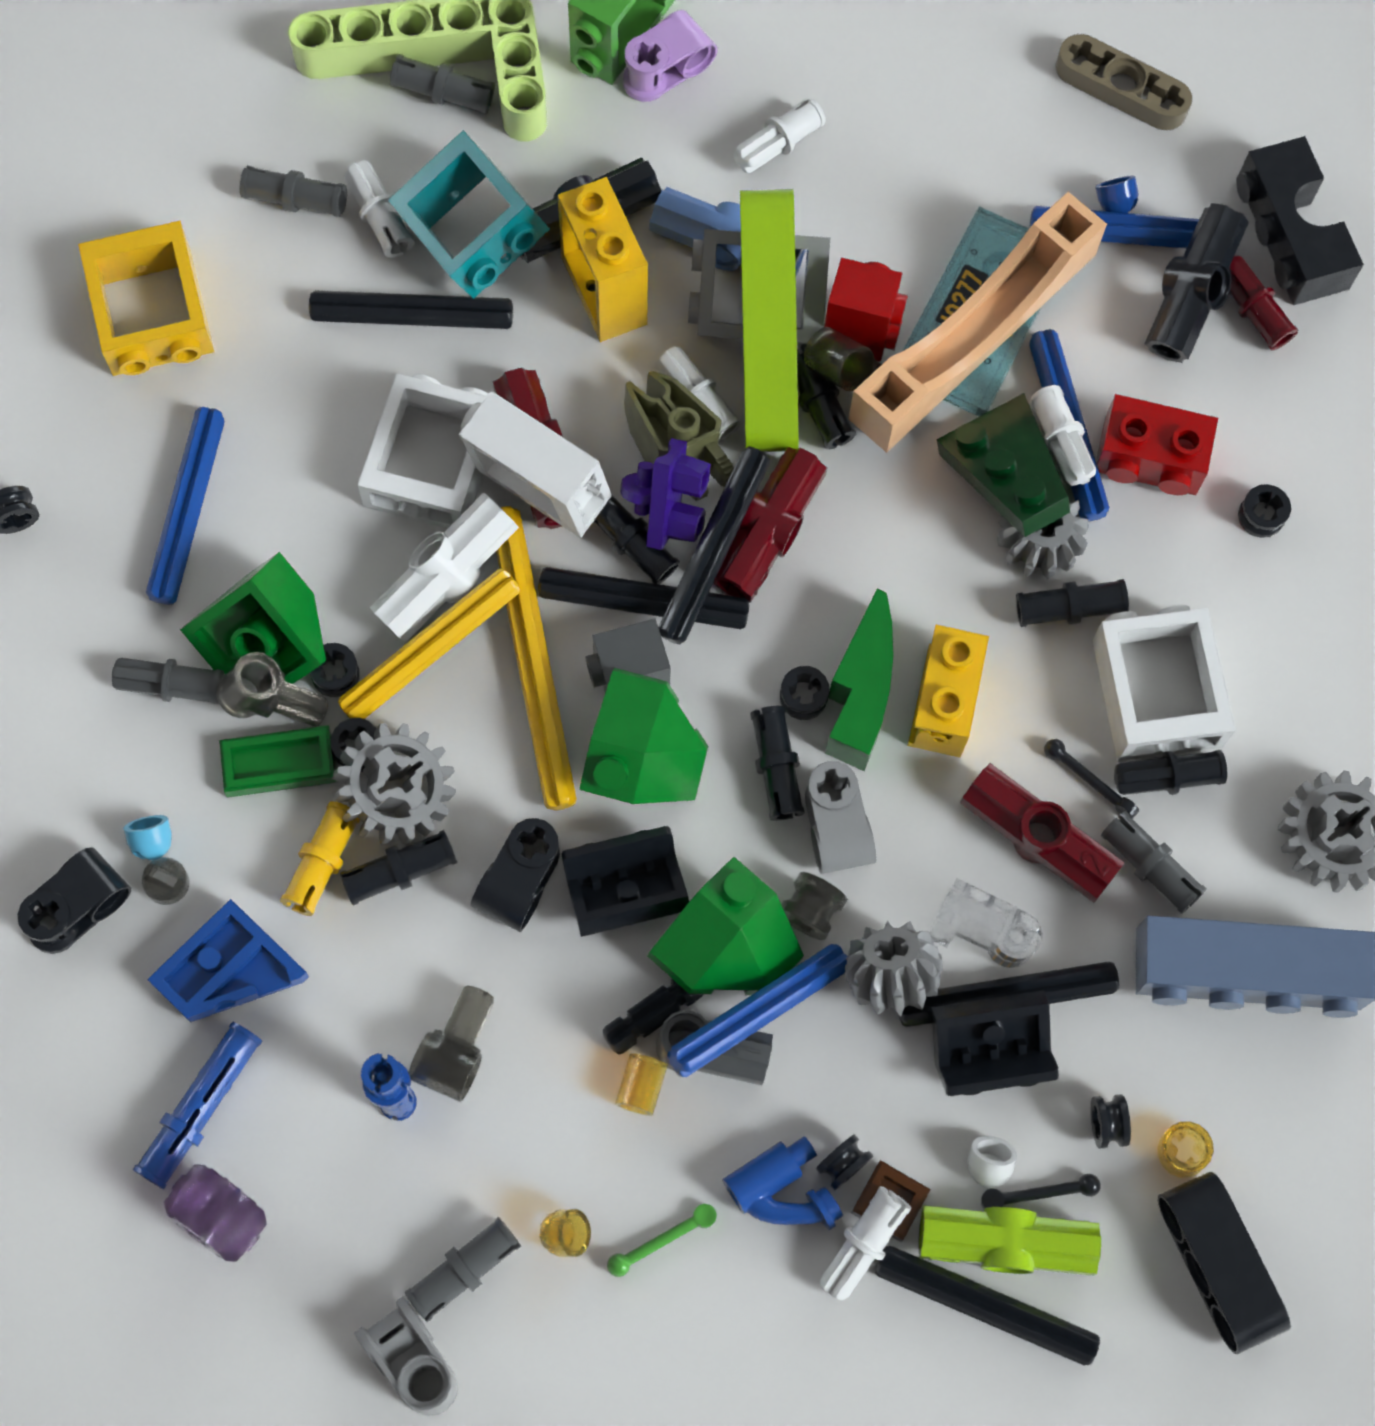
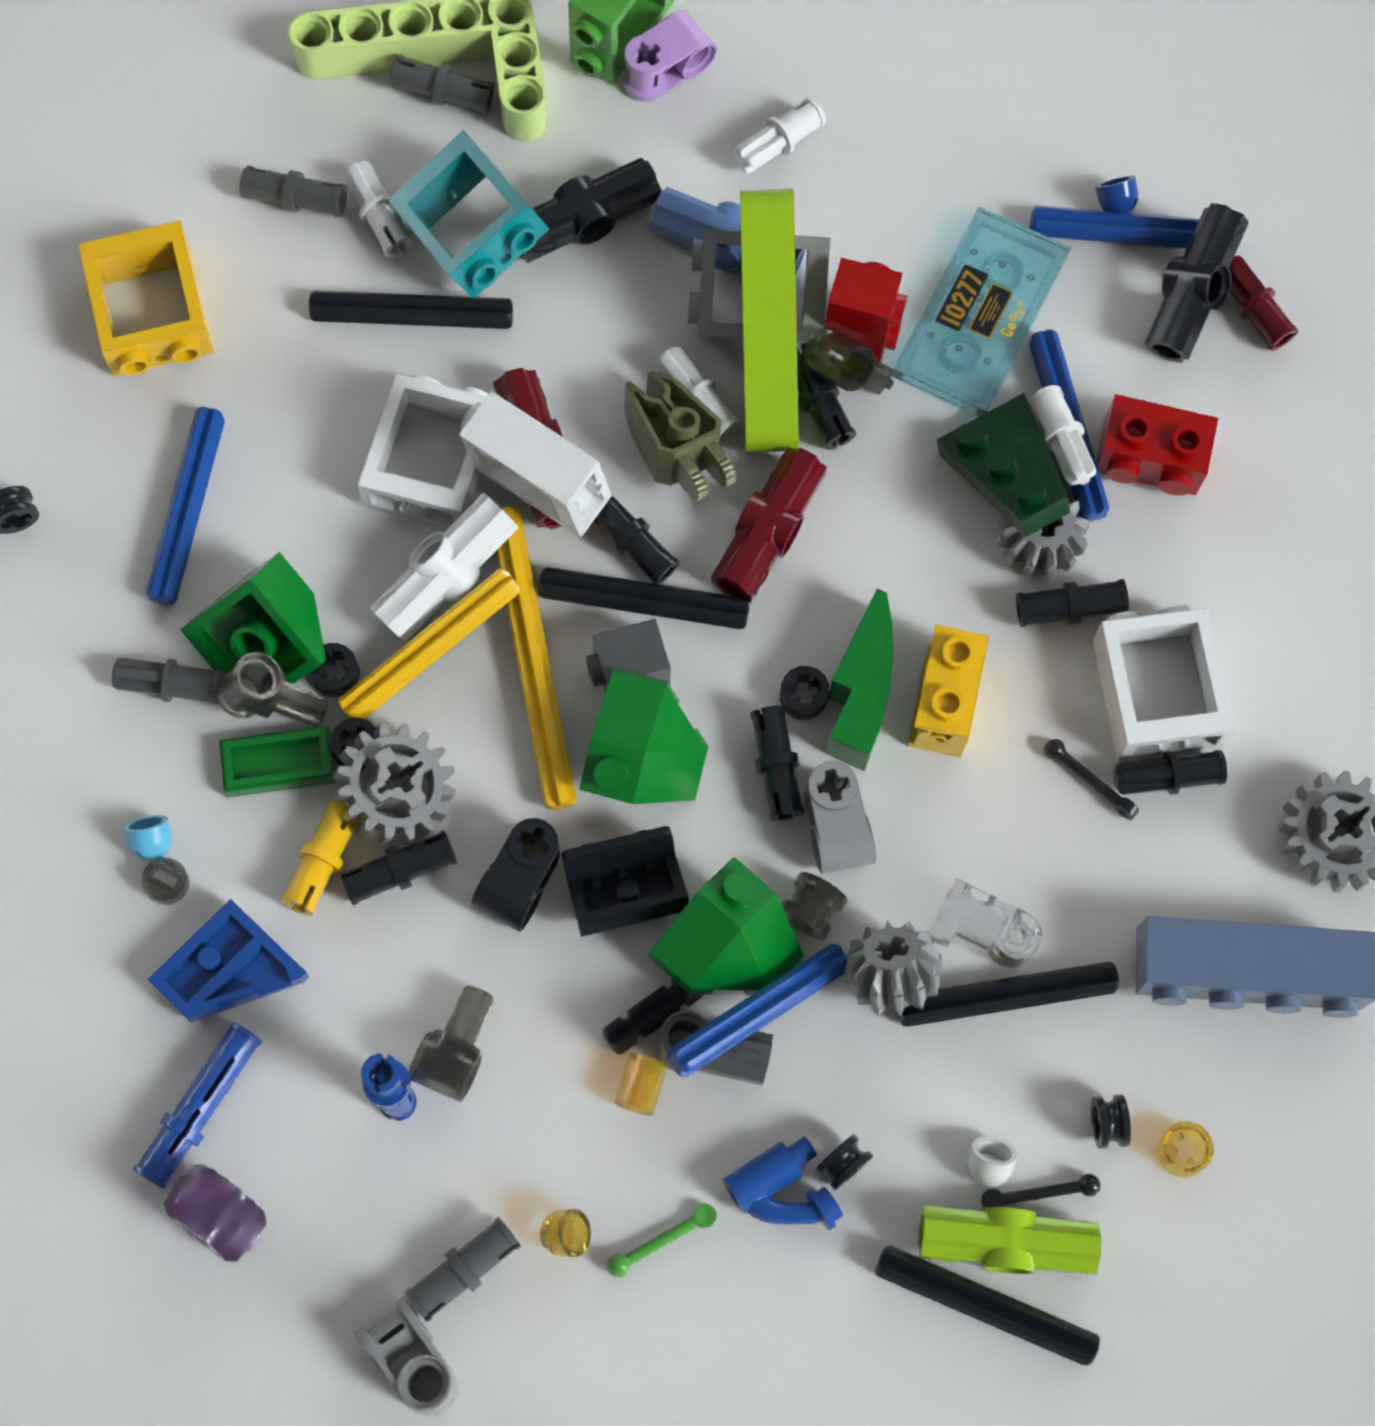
(76, 897): black piece -> none
(603, 252): yellow window -> none
(659, 491): dark purple hips -> none
(714, 545): black axle -> none
(864, 1243): white axle -> none
(899, 1183): reddish brown tile -> none
(929, 370): light nougat arch -> none
(993, 1043): black bracket -> none
(1070, 856): dark red piece -> none
(1117, 62): dark tan beam -> none
(1153, 862): dark grey pin -> none
(1224, 1262): black beam -> none
(1271, 496): black bush -> none
(1306, 257): black arch -> none

